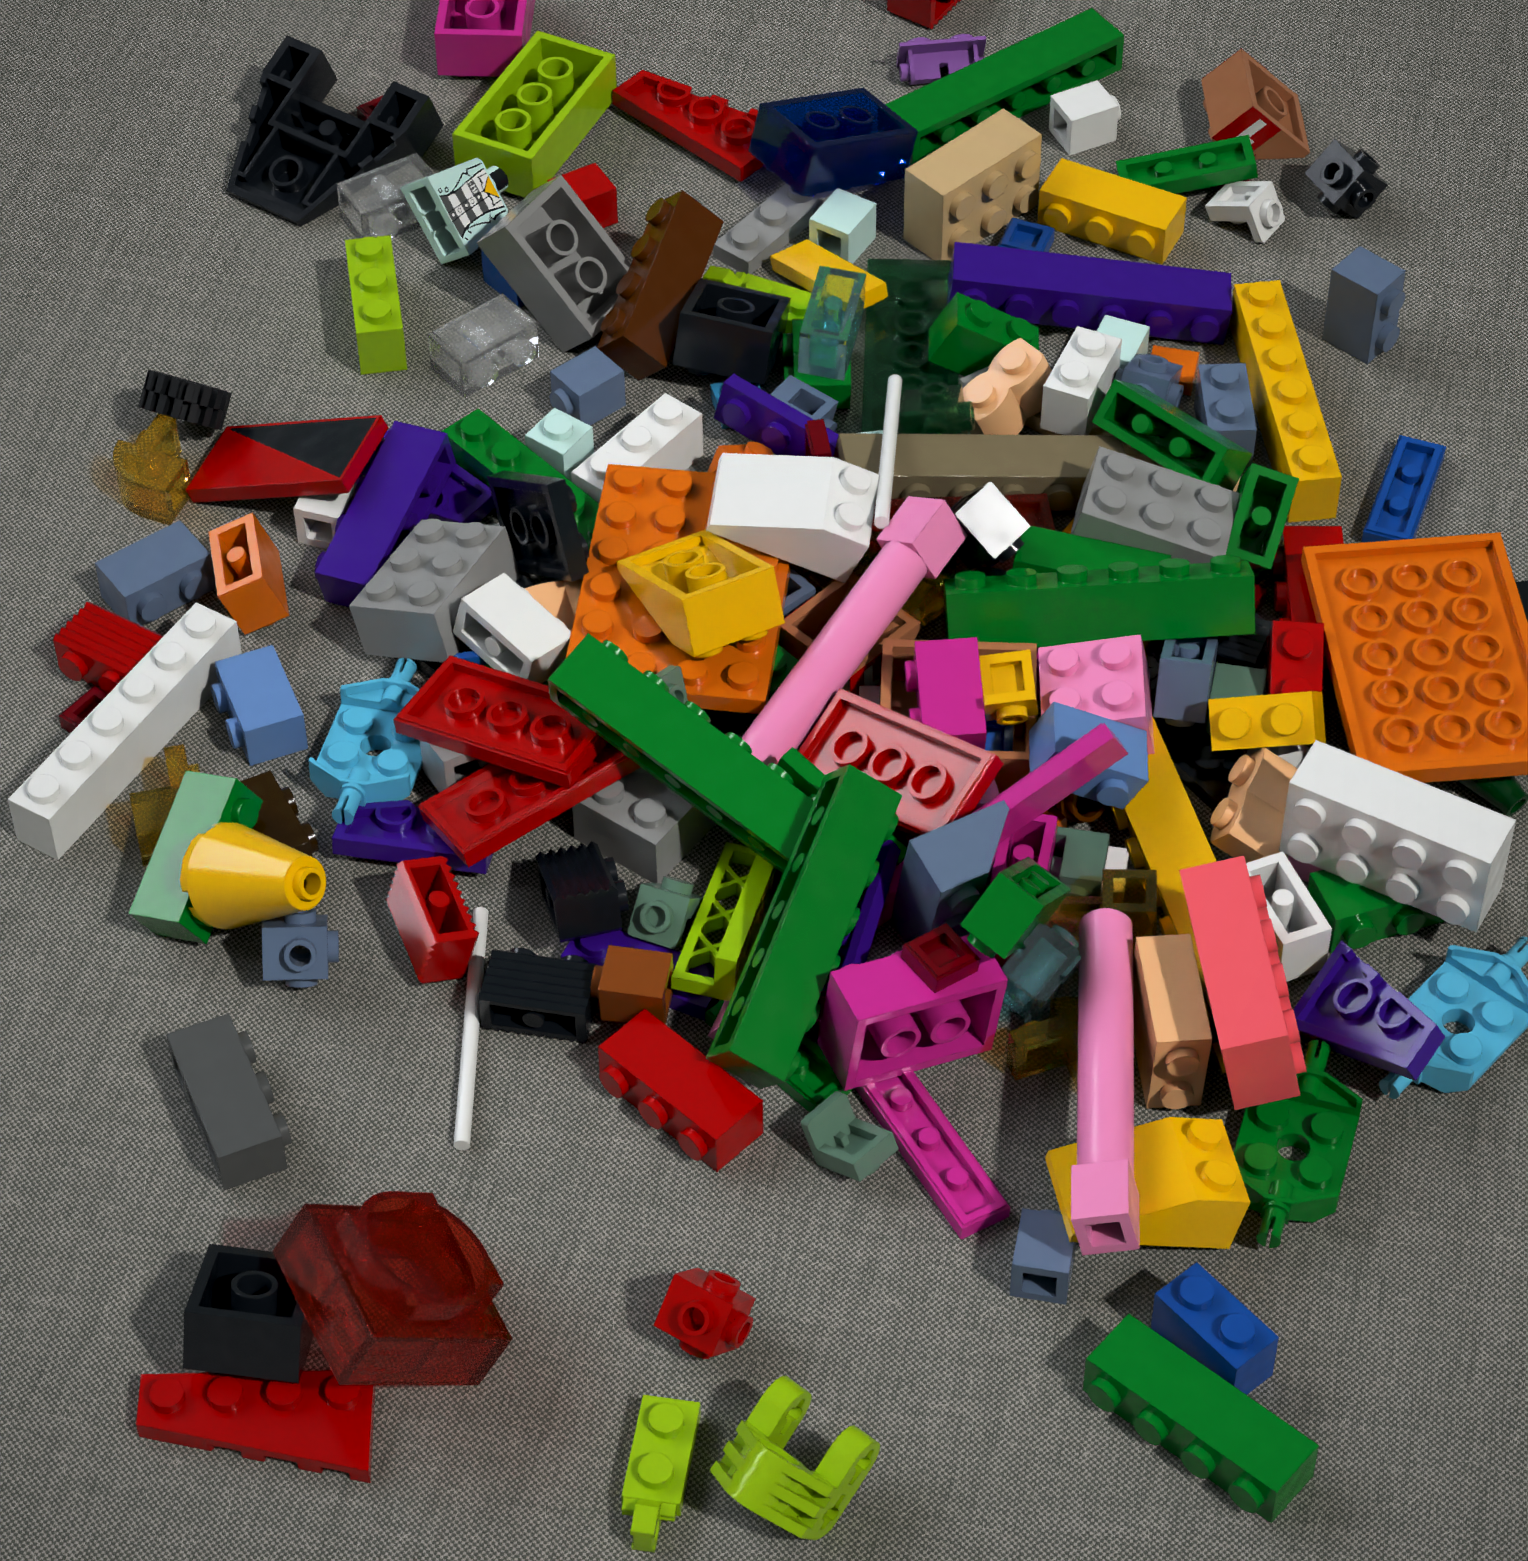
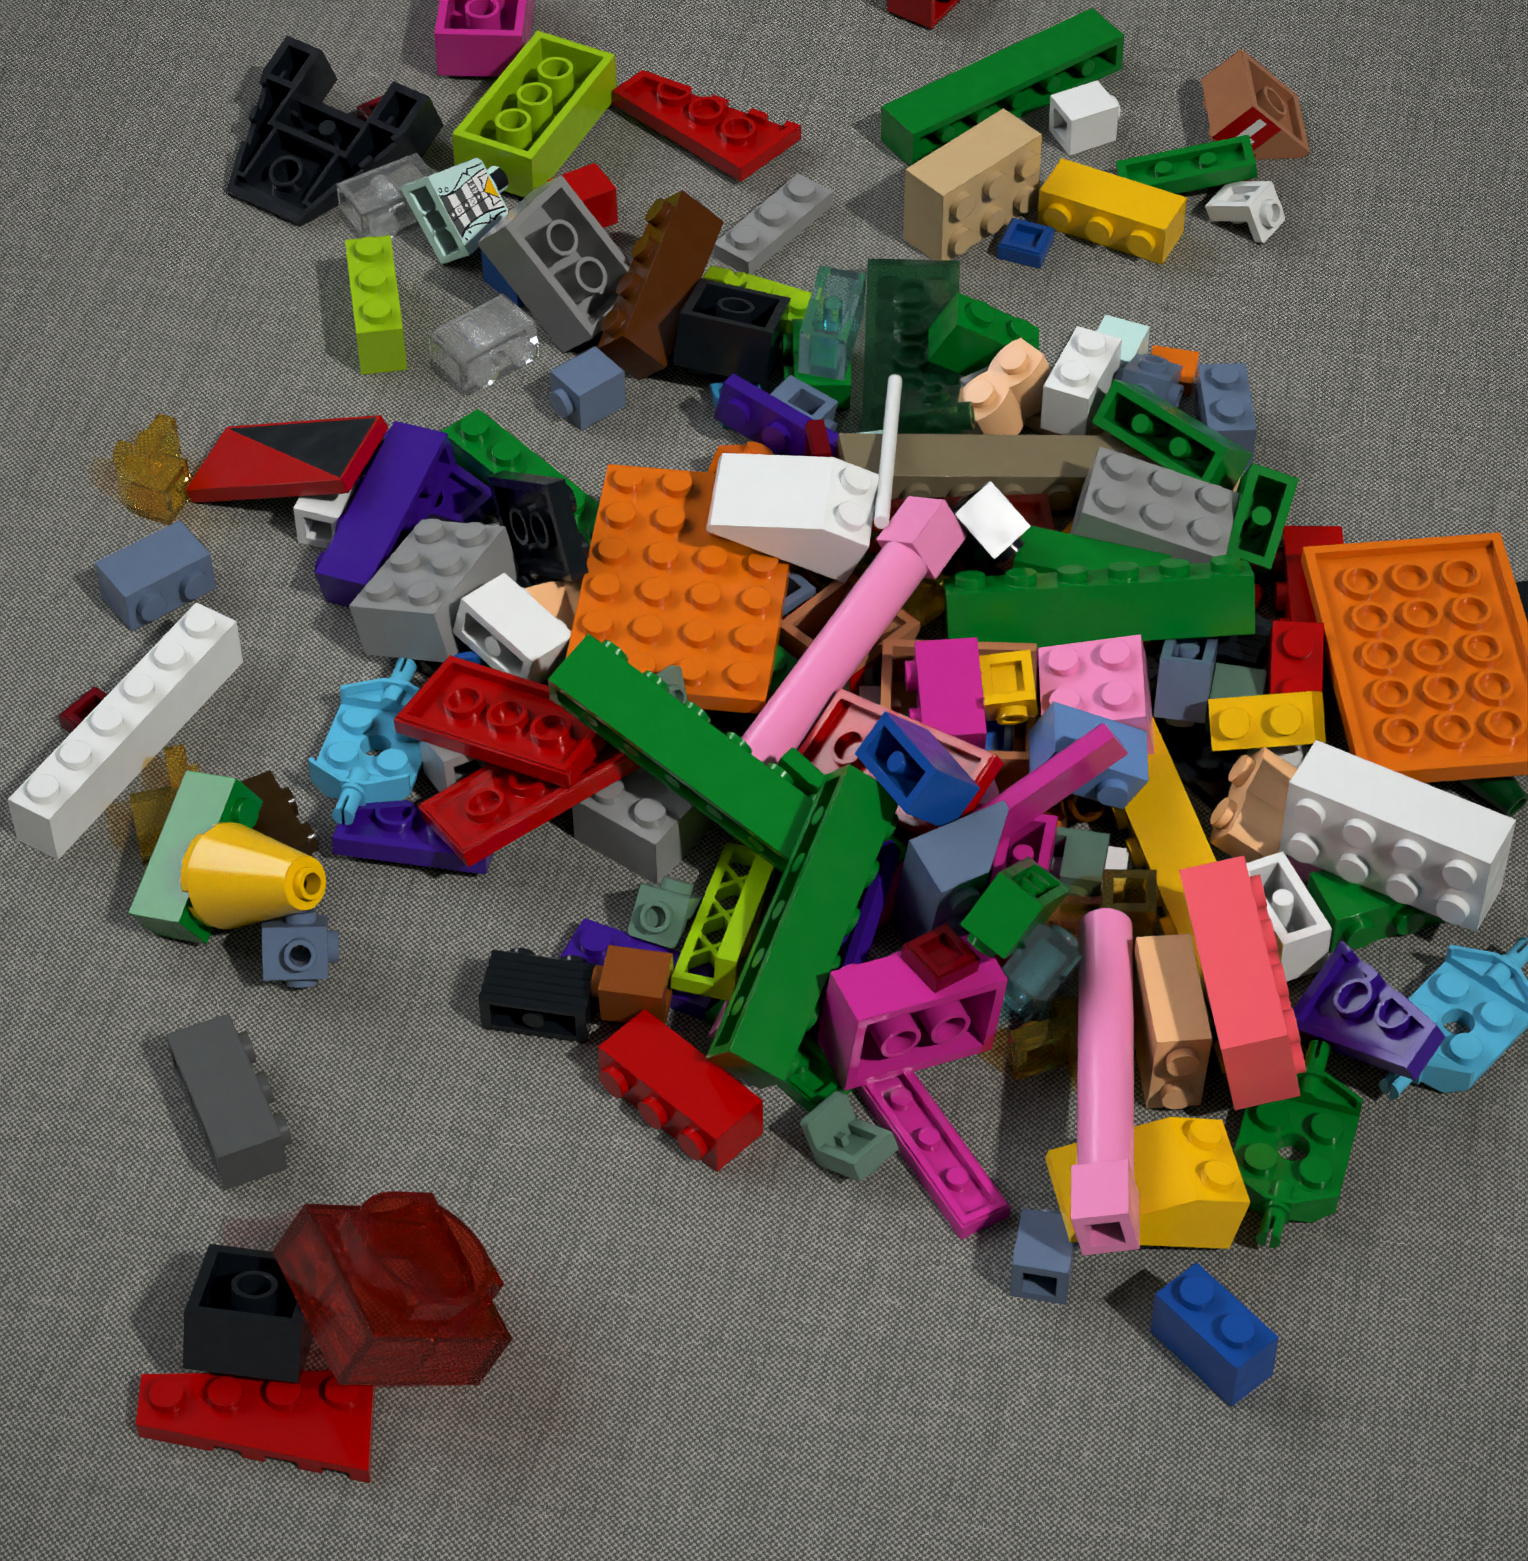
(101, 646): red brick -> none
(184, 399): black tyre -> none
(248, 573): orange brick -> none
(259, 705): medium blue brick -> none
(432, 919): red brick -> none
(470, 1035): white axle -> none
(561, 441): light aqua brick -> none
(581, 891): black brick -> none
(659, 1466): lime hinge -> none
(660, 437): white brick -> none
(705, 592): yellow slope -> none
(706, 1312): red brick -> none
(780, 1486): lime piece -> none
(802, 262): yellow tile -> none
(832, 141): clear blue brick -> none
(844, 225): light aqua brick -> none
(916, 770): none -> blue brick
(921, 58): medium lavender hinge -> none
(1084, 289): dark purple brick -> none
(1199, 1418): green brick -> none
(1285, 398): yellow brick -> none
(1346, 179): black brick -> none
(1364, 305): sand blue brick -> none
(1404, 490): blue tile -> none

